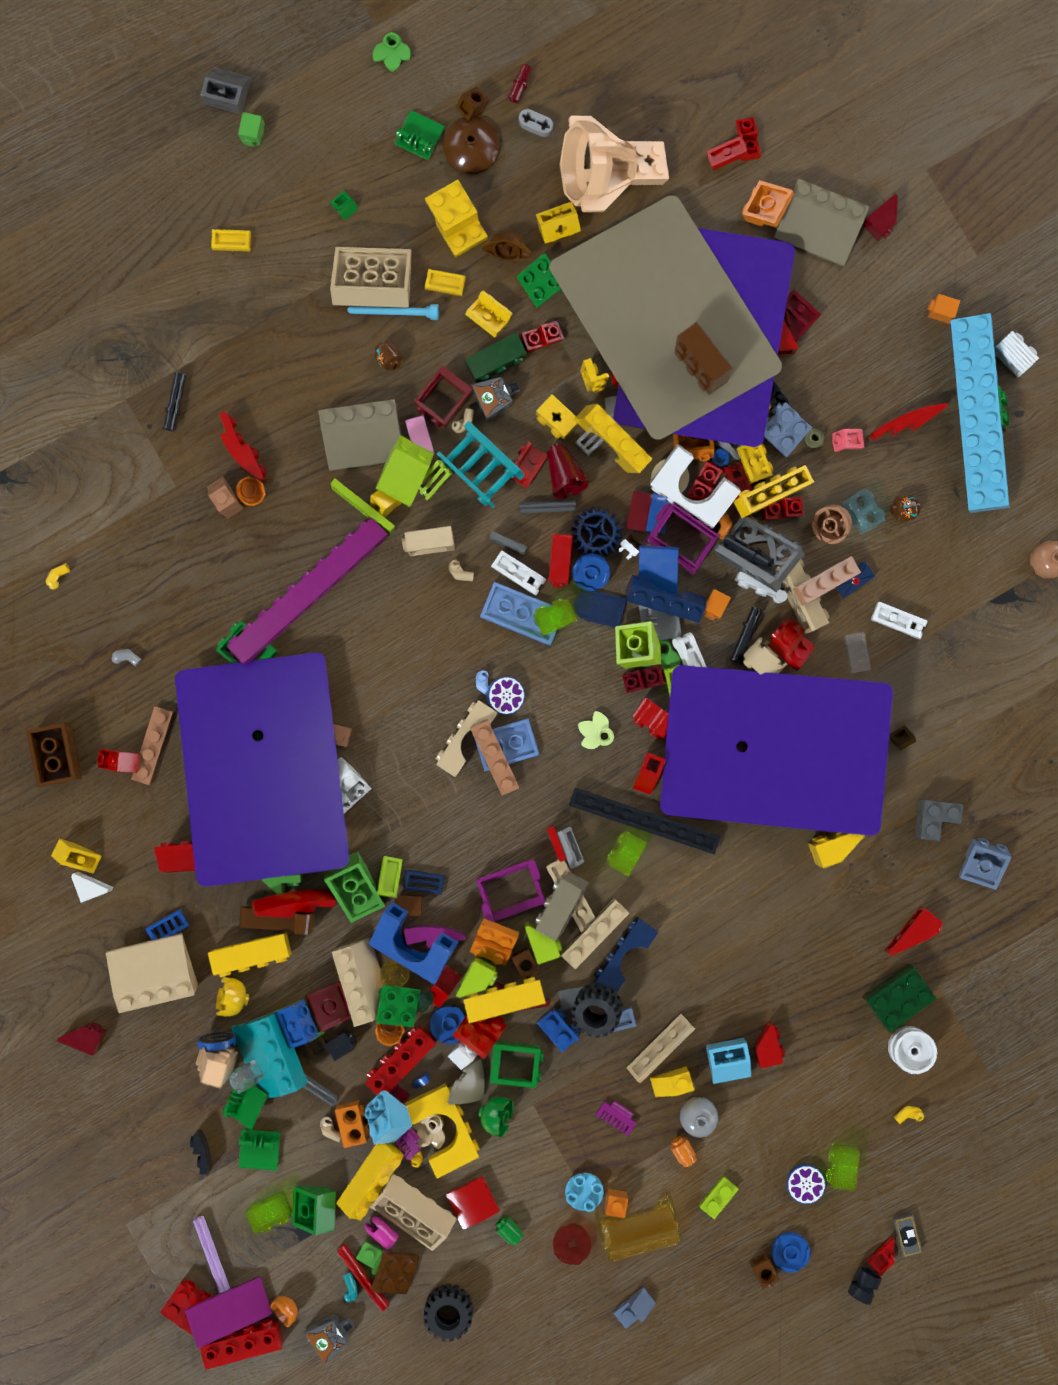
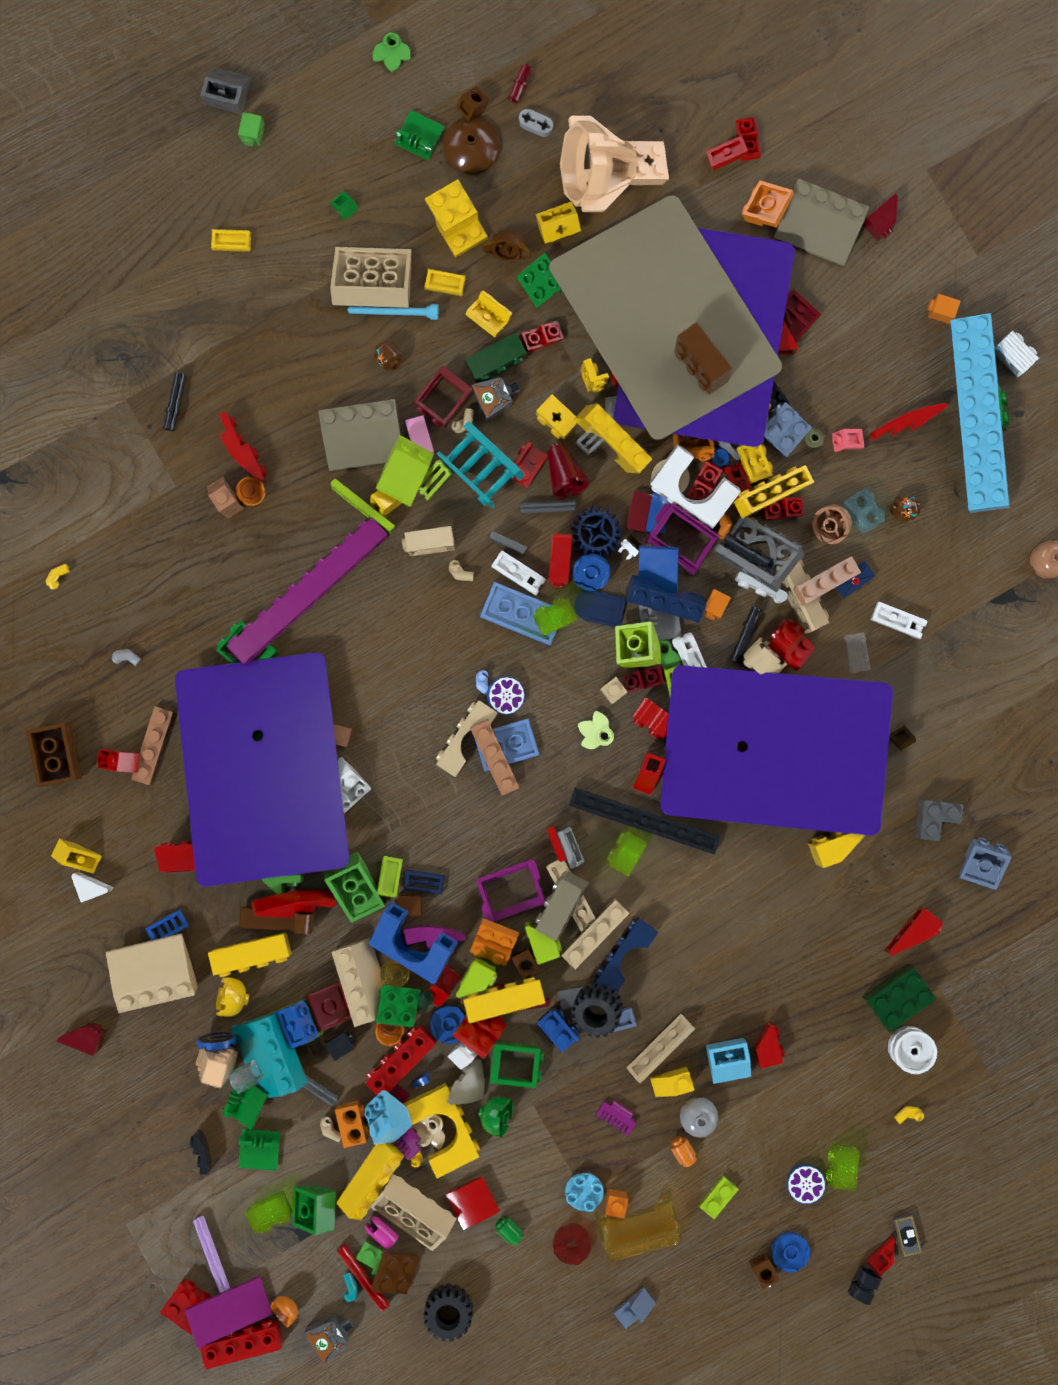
(613, 690): none -> tan brick

